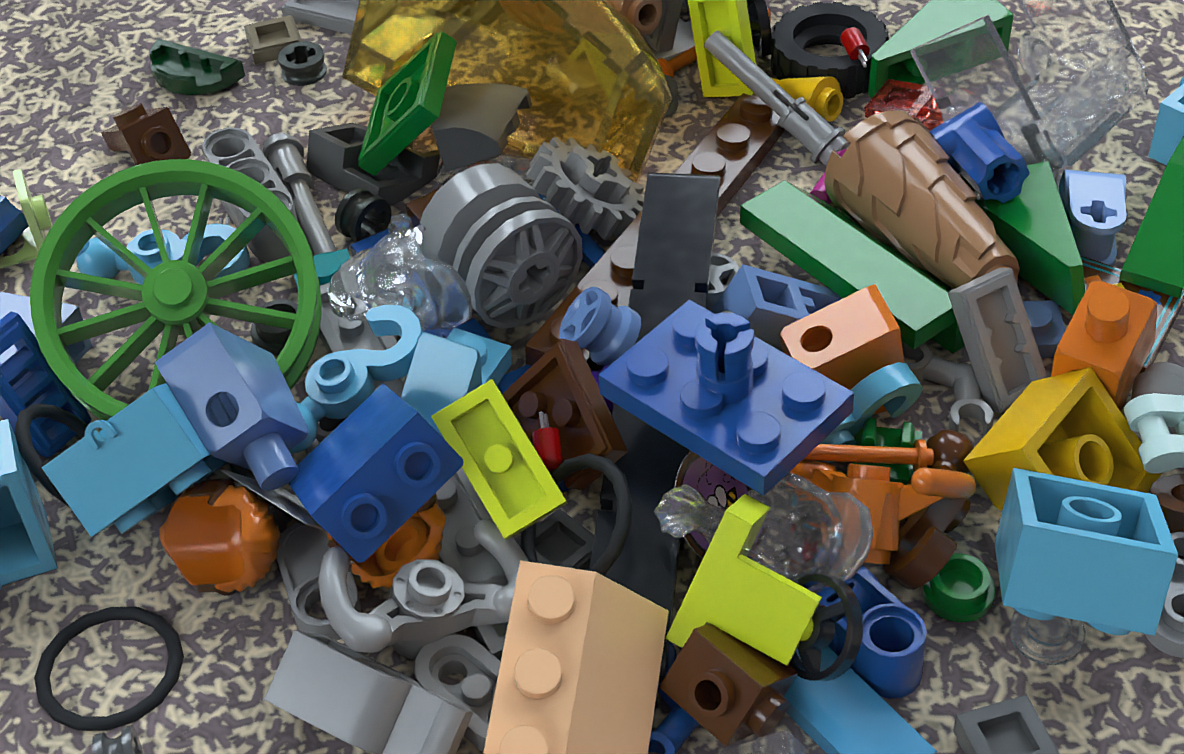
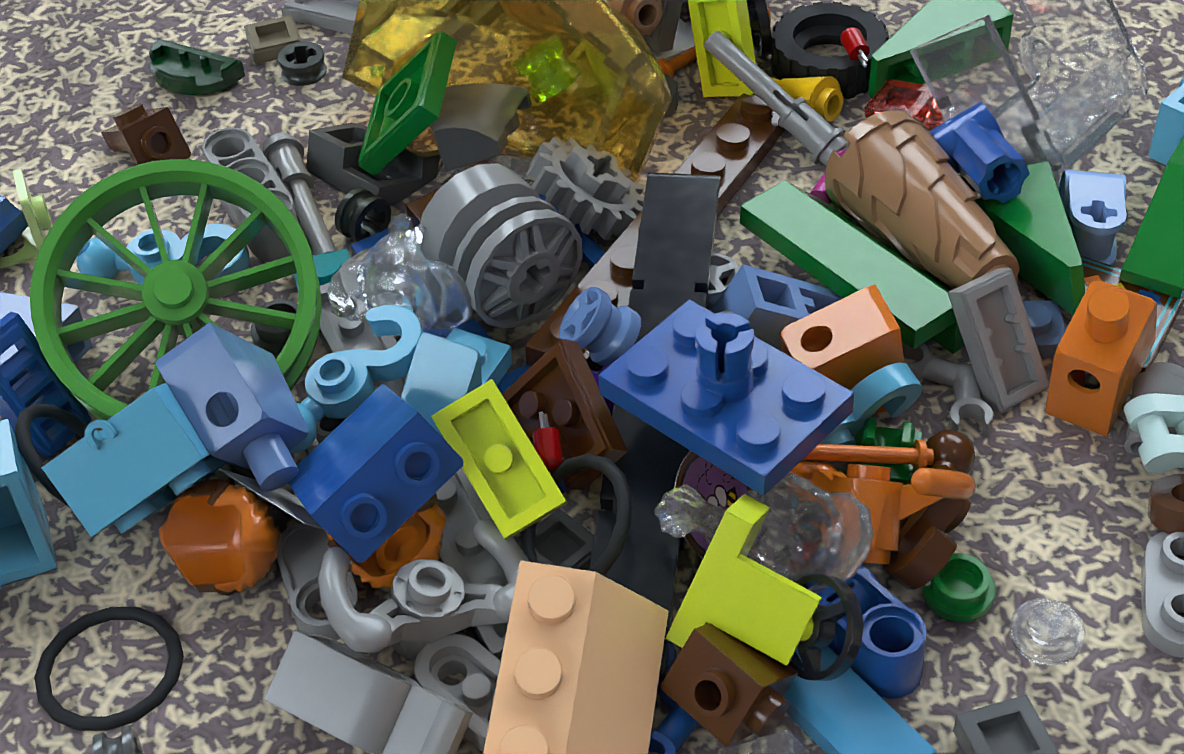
(546, 68): none -> clear neon green wheel
(1064, 430): yellow slope -> none
(1084, 553): medium azure brick -> none

